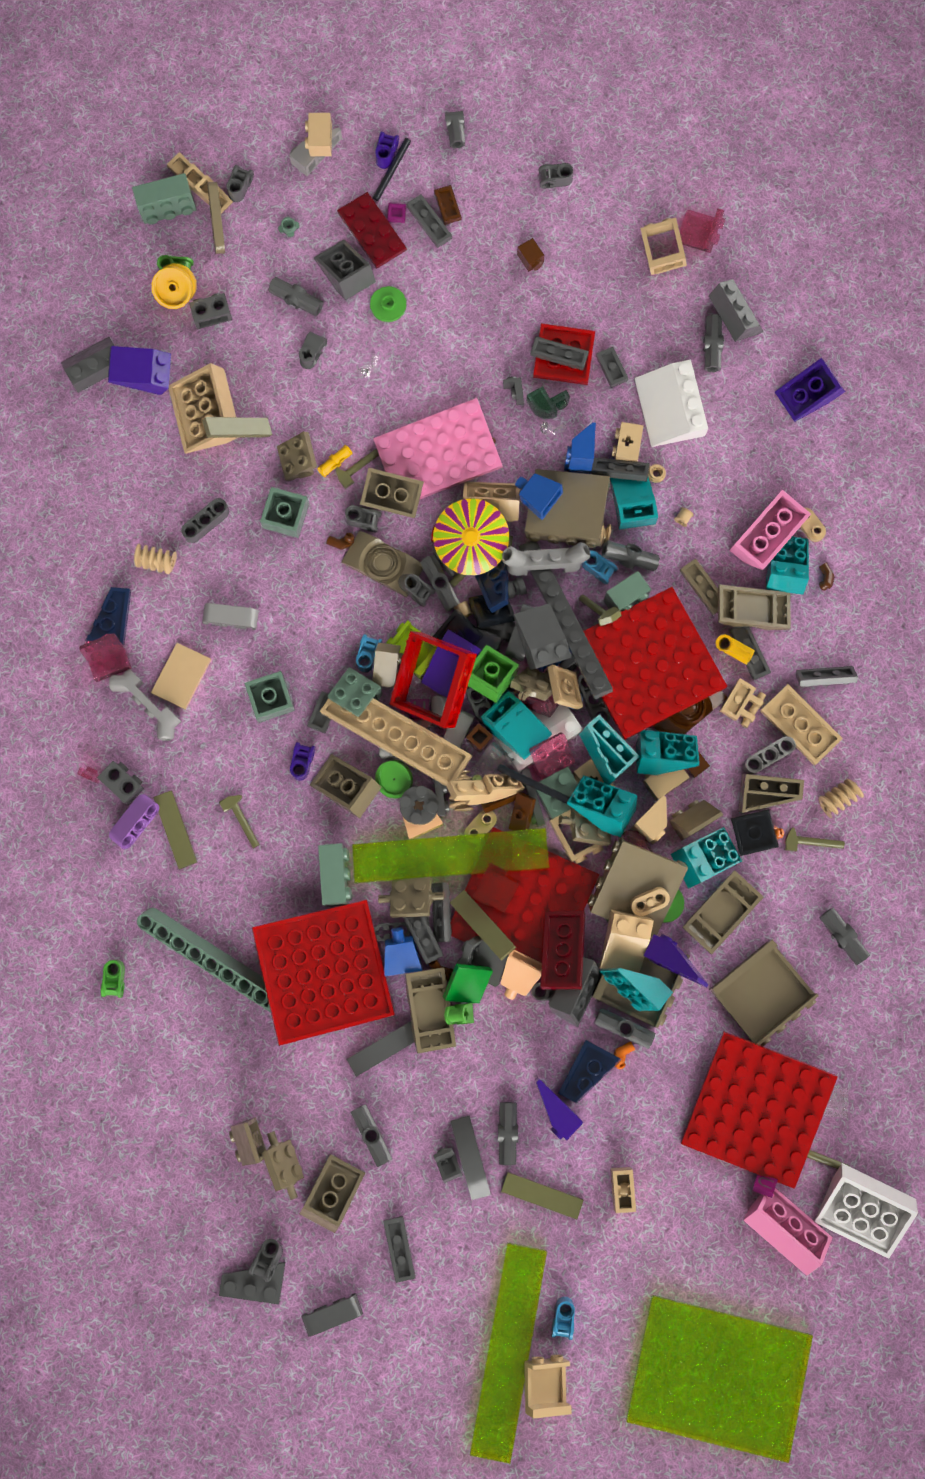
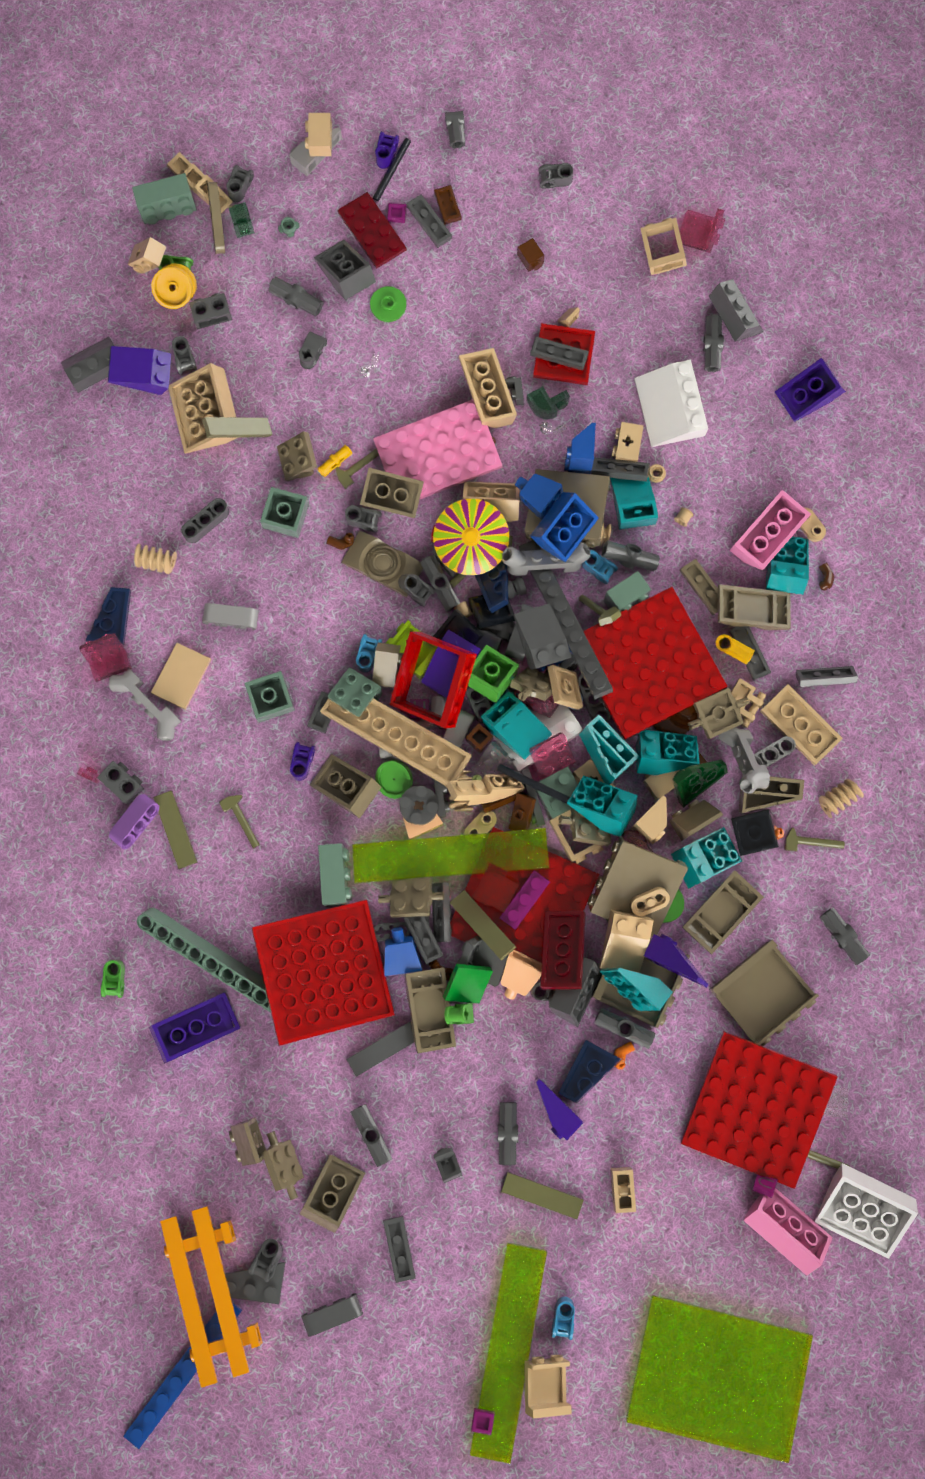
(146, 255): none -> tan brick
(170, 1388): none -> blue plate
(183, 358): none -> dark grey piece
(194, 1027): none -> dark purple slope
(232, 1339): none -> light orange fence
(241, 220): none -> clear green brick
(470, 1158): dark grey slope -> none
(482, 1421): none -> magenta tile
(488, 388): none -> tan slope
(524, 900): none -> magenta plate
(564, 526): none -> blue slope
(569, 317): none -> tan slope
(612, 367): dark grey plate -> none
(697, 779): none -> dark green plate
(718, 713): none -> dark tan plate
(754, 775): none -> light grey plate

